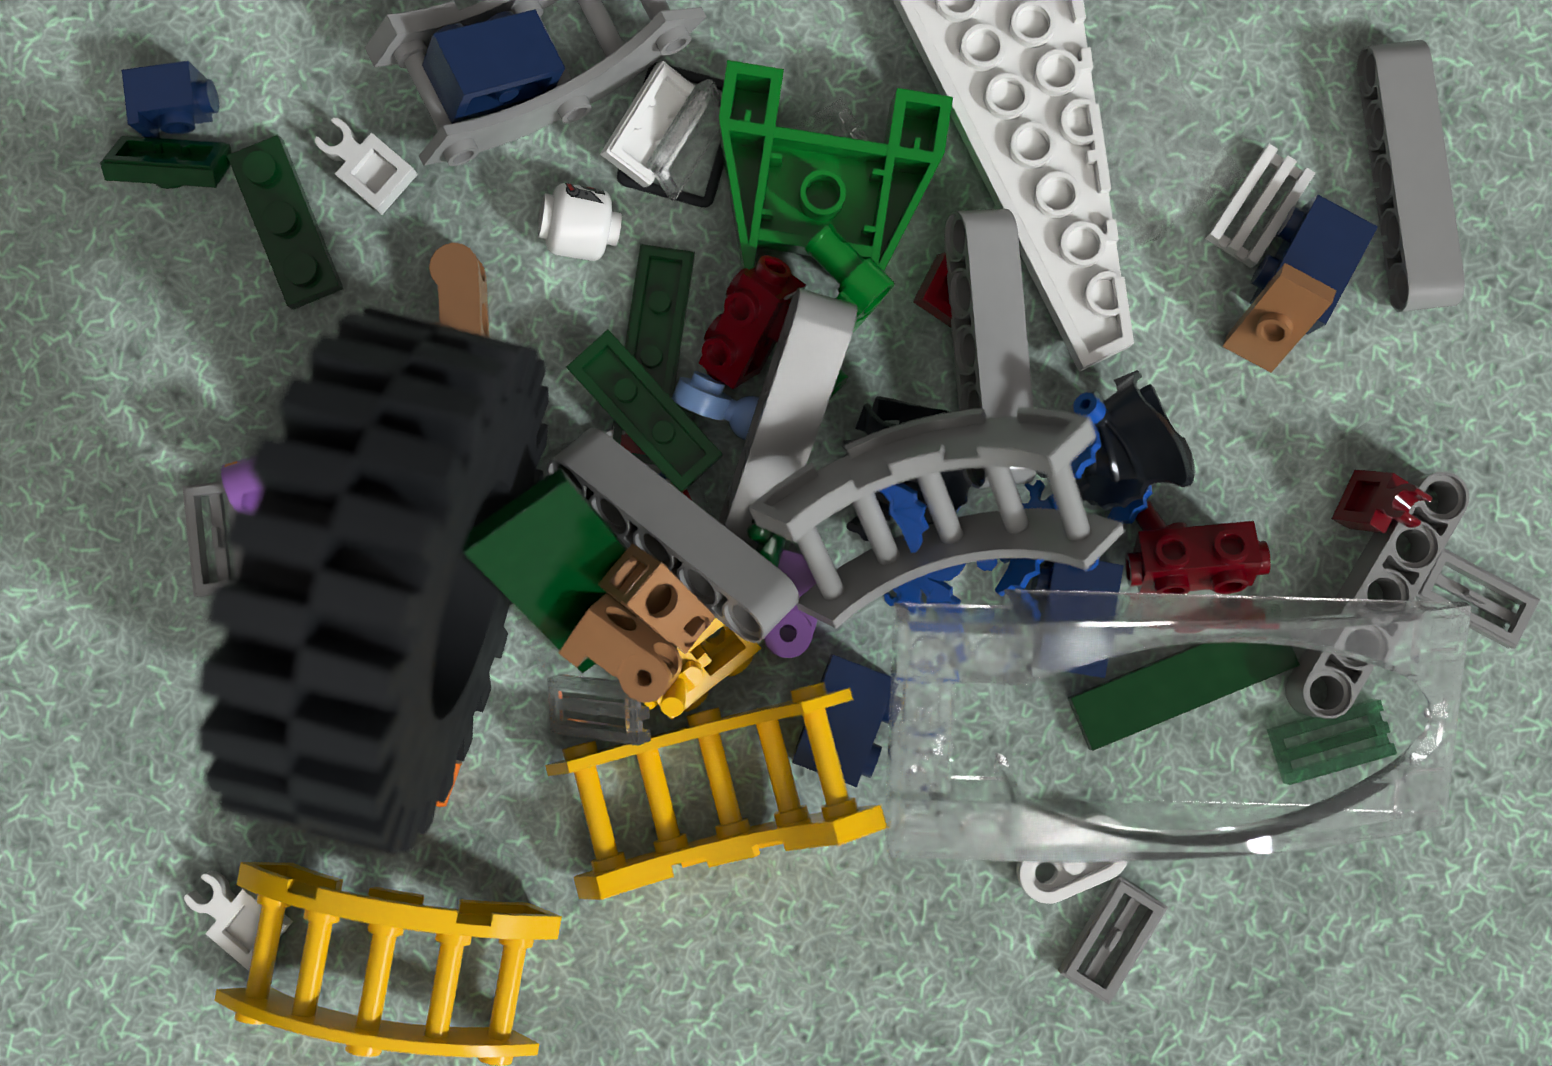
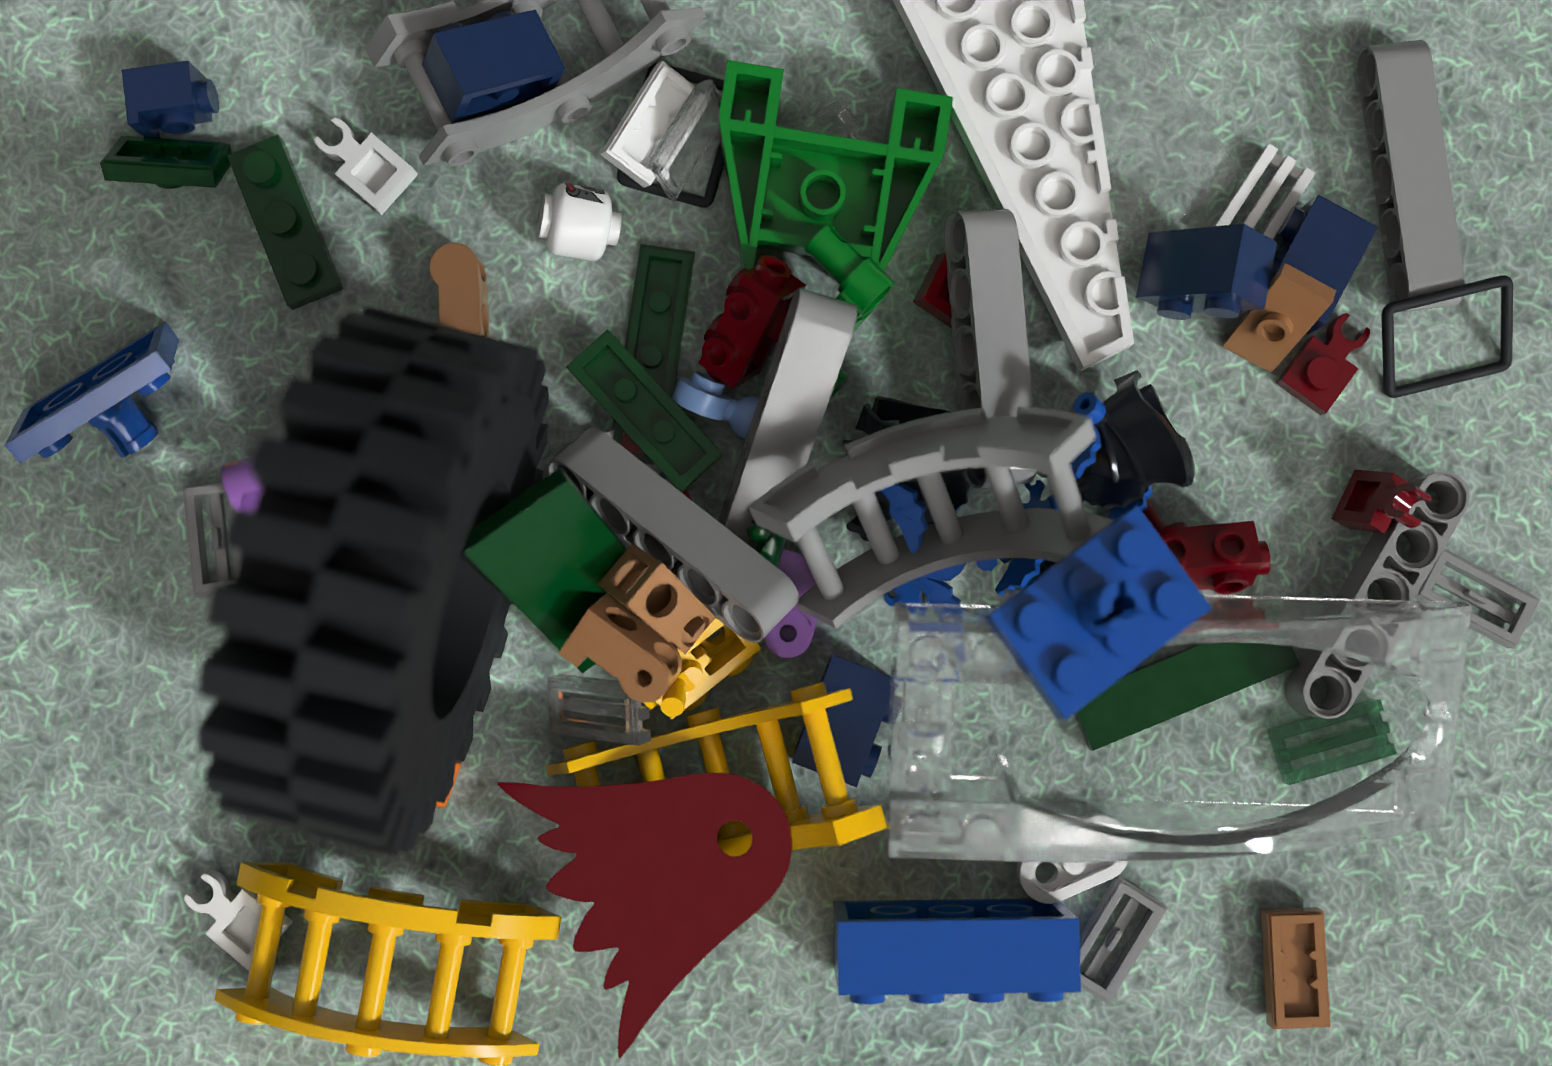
(101, 399): none -> blue plate
(659, 874): none -> dark red piece
(955, 949): none -> blue brick
(1097, 613): none -> blue plate
(1206, 271): none -> dark blue brick
(1295, 968): none -> medium nougat plate
(1320, 369): none -> dark red plate
(1506, 336): none -> black piece

